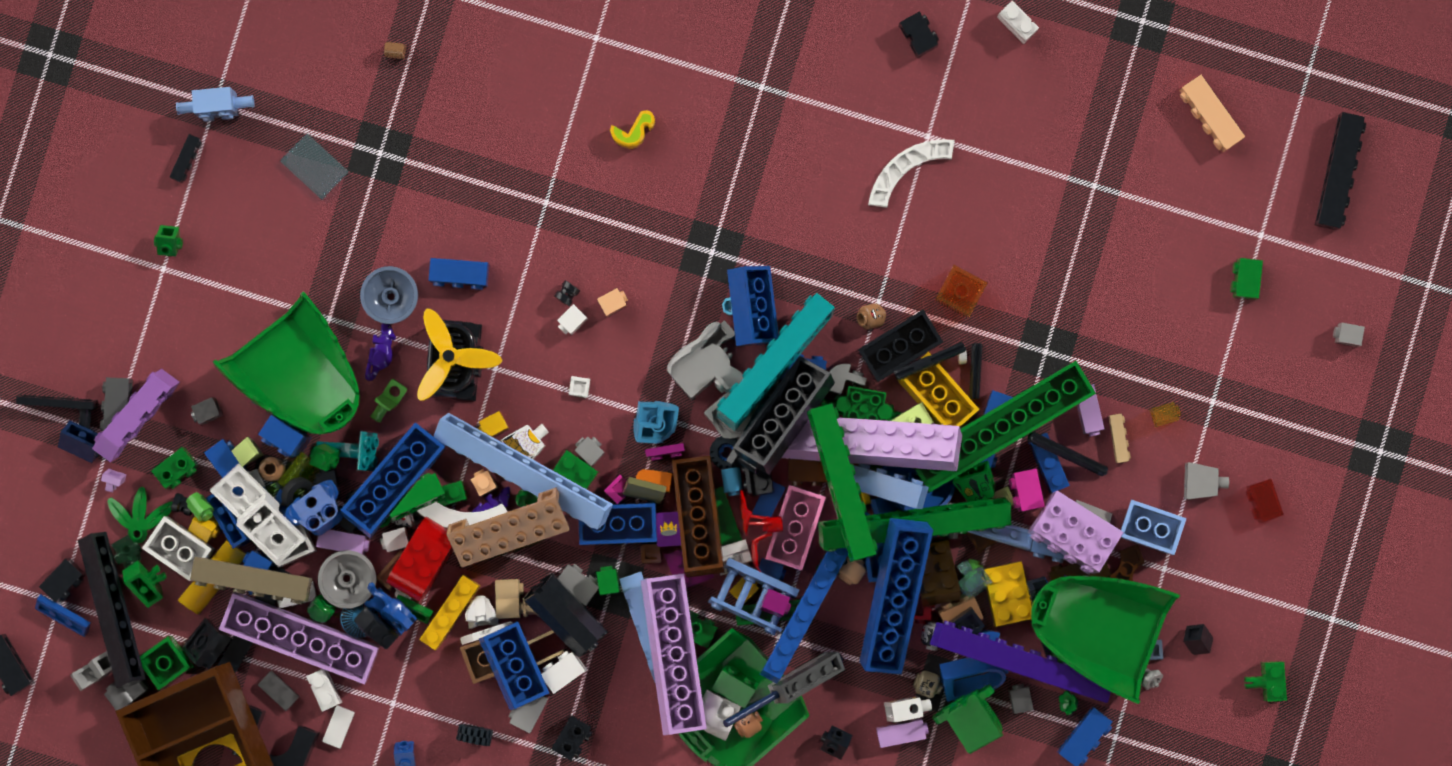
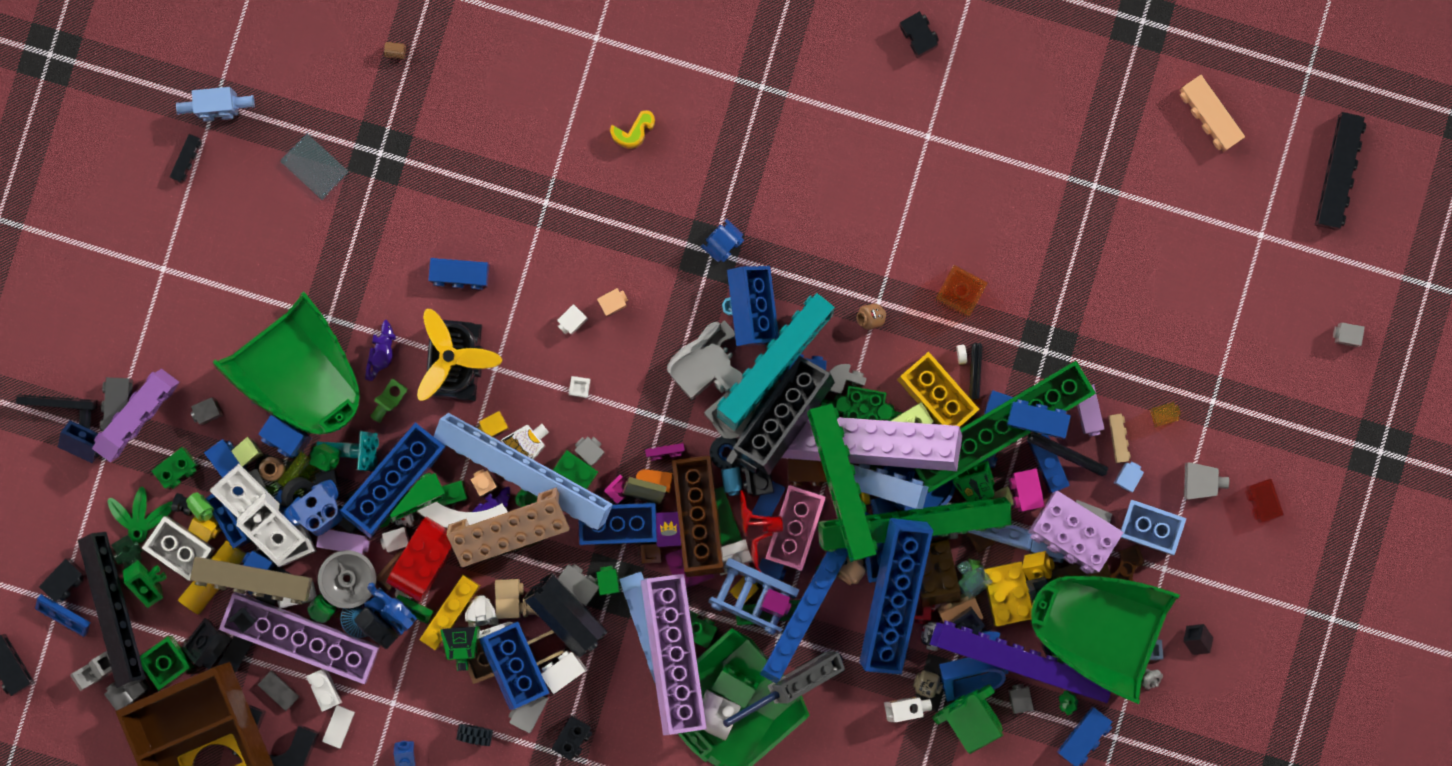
(113, 479): lavender tile -> none
(168, 240): green brick -> none
(244, 619): none -> black panel
(377, 288): sand blue hat -> none
(461, 644): none -> torso
(570, 290): black wheel -> none
(655, 421): dark azure brick -> none
(722, 241): none -> blue brick
(749, 725): nougat head -> none
(835, 742): black brick -> none
(900, 346): black brick -> none
(902, 733): lavender brick -> none
(903, 163): white tile -> none
(929, 361): black axle -> none
(1017, 22): white brick -> none
(1038, 419): none -> blue brick
(1038, 565): none -> yellow brick
(1129, 476): none -> light blue brick
(1247, 278): green brick -> none
(1271, 681): green brick -> none

